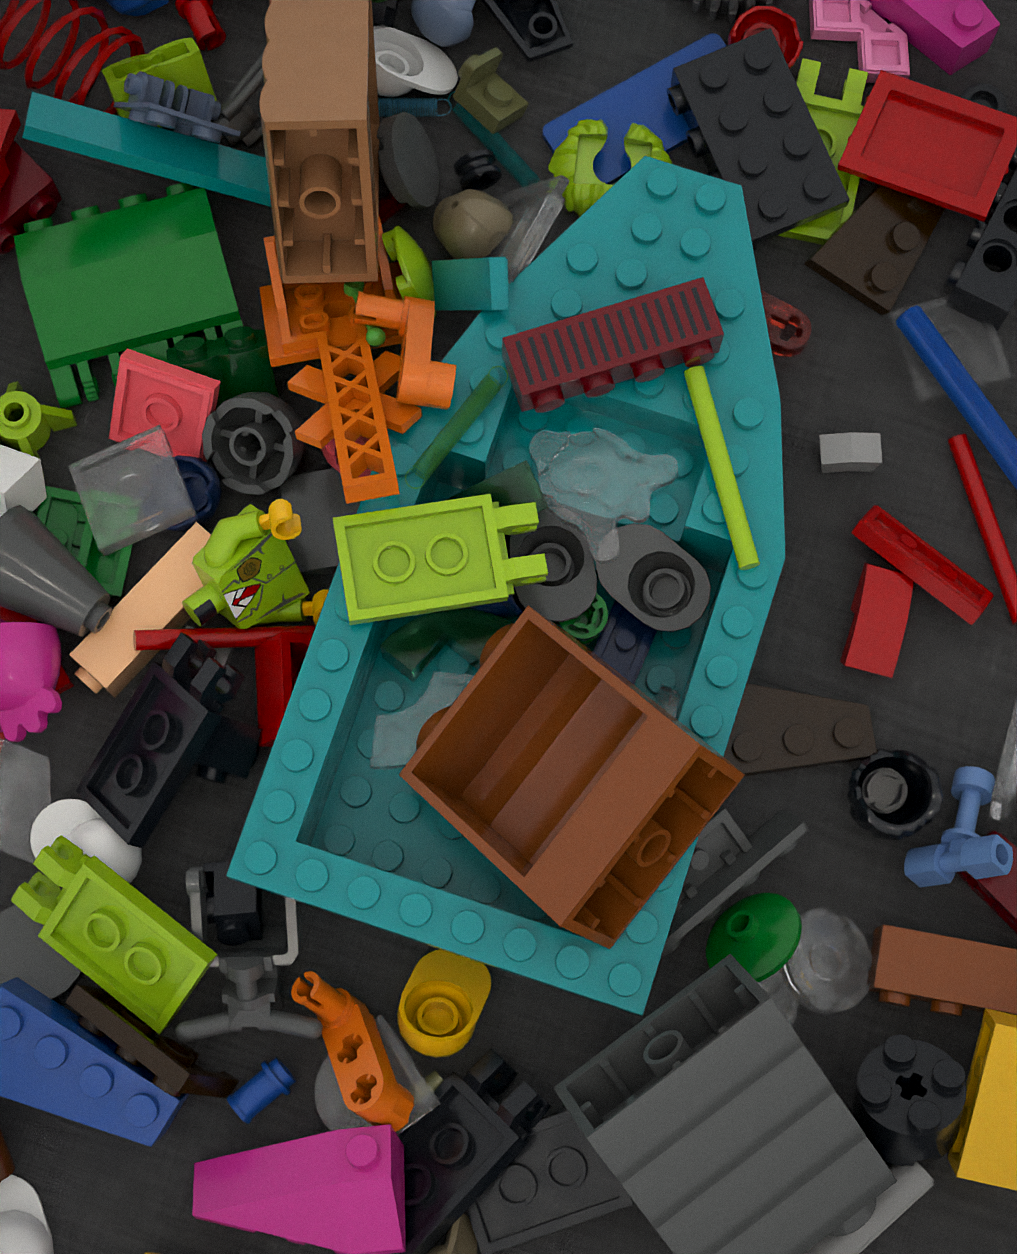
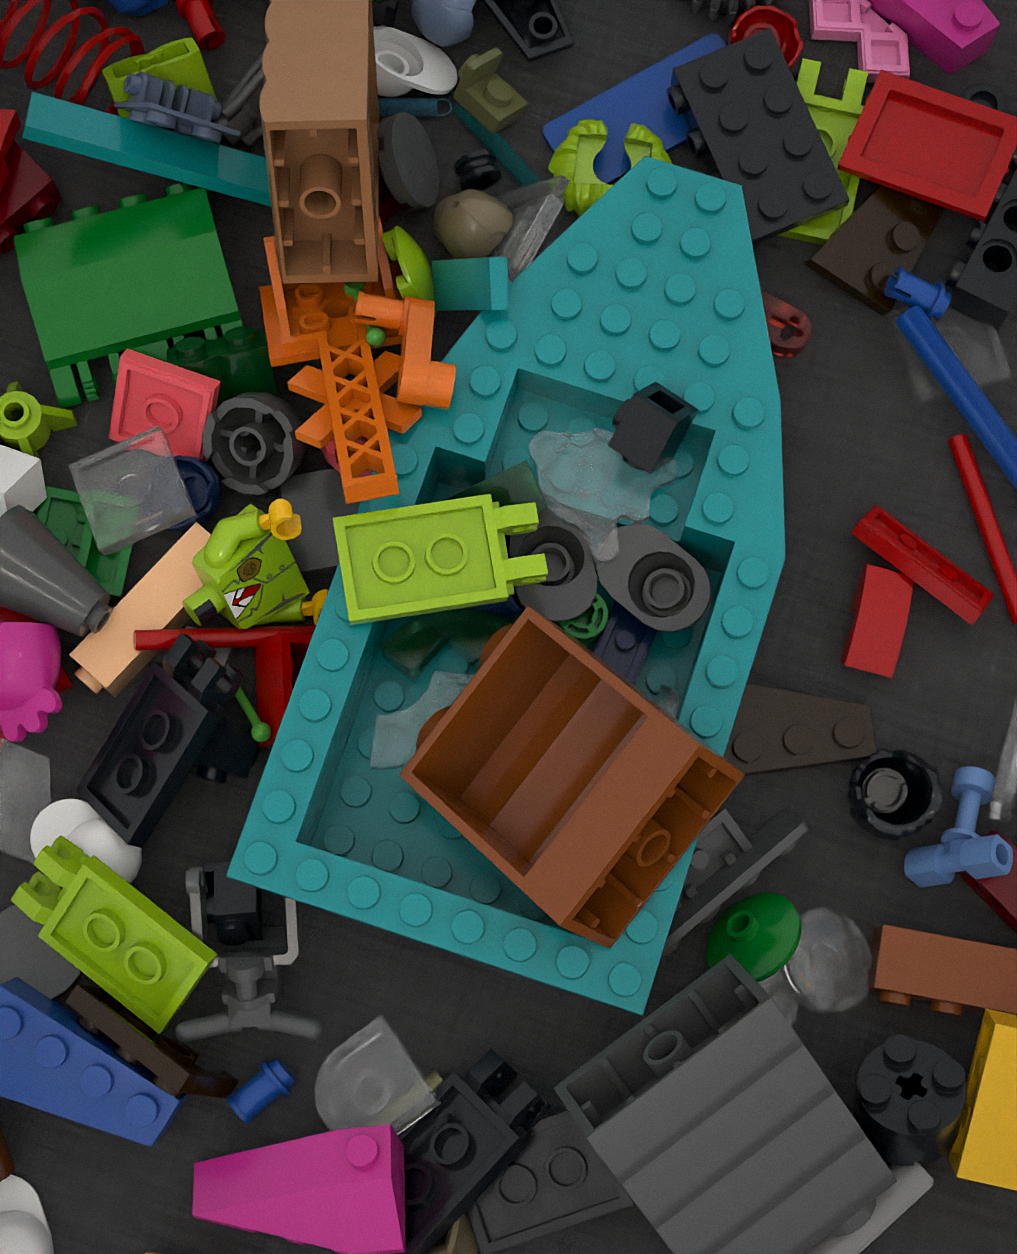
(261, 731): none -> bright green hinge
(356, 1053): orange beam -> none
(442, 1003): yellow cap -> none
(485, 387): bright green piece -> none
(612, 346): dark red brick -> none
(651, 427): none -> black brick
(721, 468): lime bar -> none
(850, 452): light grey piece -> none
(916, 291): none -> blue pin

